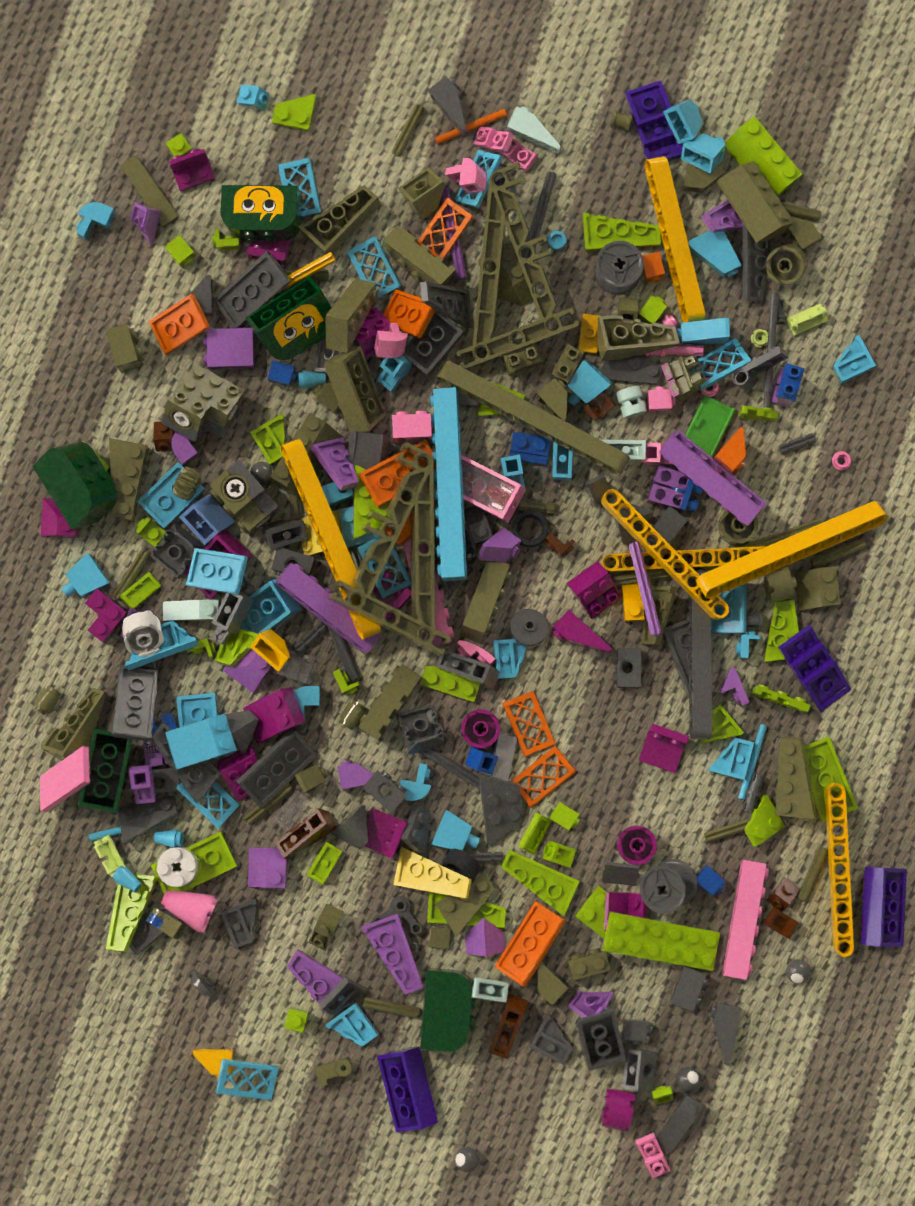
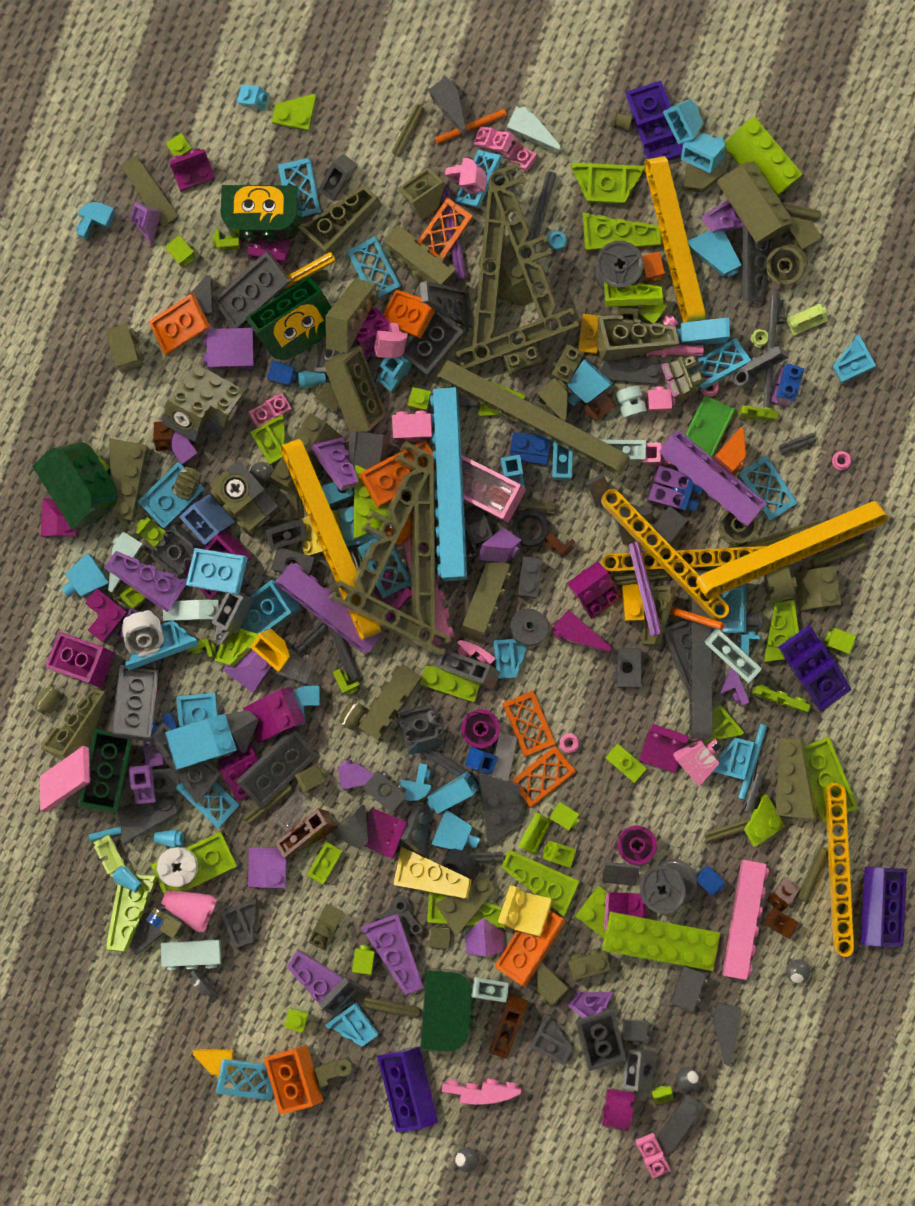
(80, 659): none -> magenta slope
(128, 546): none -> light aqua slope
(152, 583): none -> medium lavender wing
(191, 954): none -> light aqua brick
(270, 409): none -> bright pink slope
(293, 1079): none -> orange slope
(337, 176): none -> dark grey slope
(363, 960): none -> lime brick
(419, 399): none -> lime brick
(452, 792): none -> medium azure slope
(489, 1093): none -> bright pink slope
(525, 911): none -> light yellow bracket
(529, 577): none -> dark grey brick
(569, 737): none -> bright pink plate
(606, 181): none -> lime wing
(625, 763): none -> lime plate
(632, 295): none -> lime wing
(697, 618): none -> orange bar
(698, 759): none -> bright pink torso
(732, 655): none -> light aqua brick
(793, 502): none -> medium azure window
(839, 641): none -> lime brick

